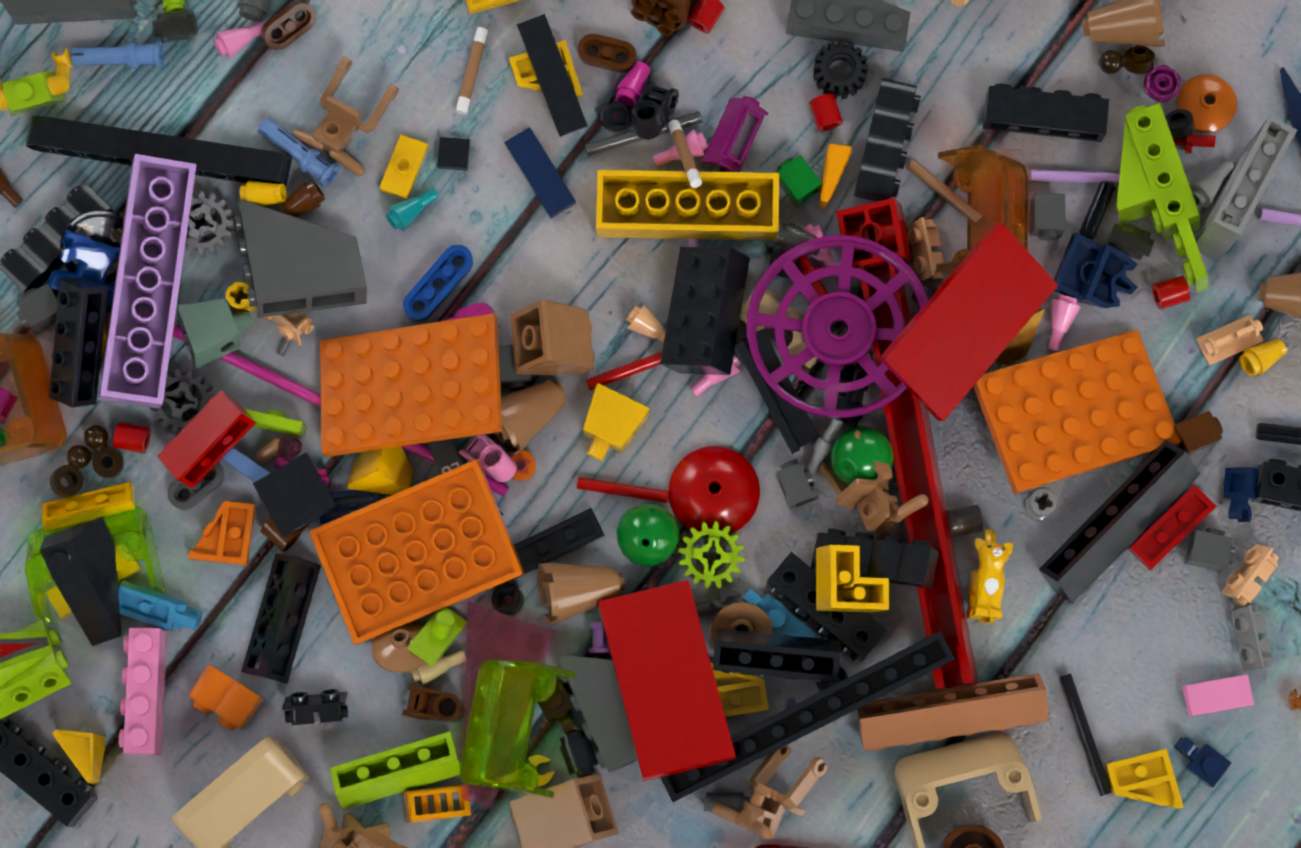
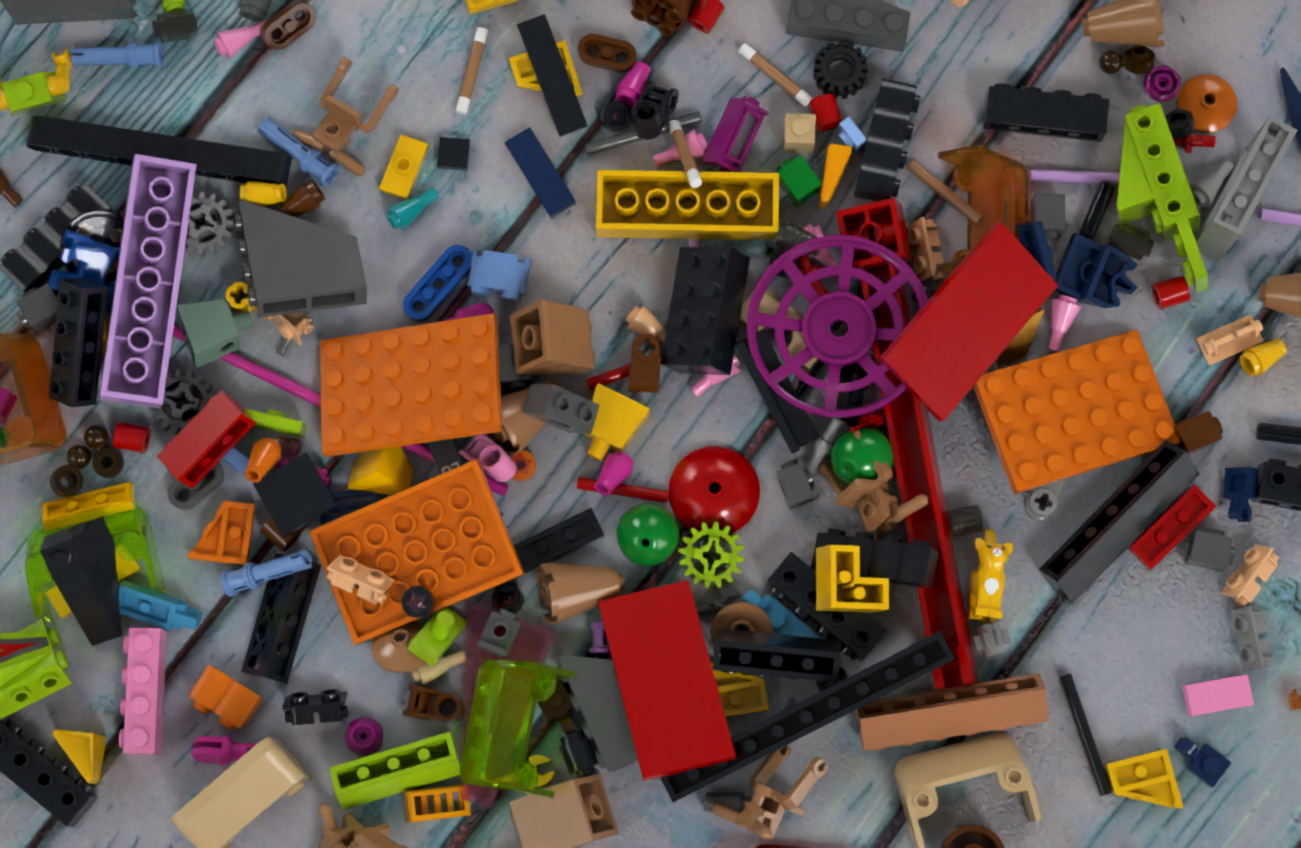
(219, 750): none -> dark pink arm
(254, 575): none -> medium blue pin
(263, 458): none -> orange cone
(371, 743): none -> magenta plate
(372, 583): none -> light nougat hinge
(418, 601): none -> black tile
(498, 274): none -> medium blue brick
(502, 645): none -> dark grey brick
(561, 408): none -> dark grey brick
(613, 472): none -> dark pink cone
(644, 370): none -> reddish brown piece
(775, 74): none -> medium nougat bar
(799, 133): none -> tan brick
(851, 136): none -> light blue plate
(871, 420): none -> red piece
(990, 640): none -> light grey gear
(1034, 240): none -> dark blue plate

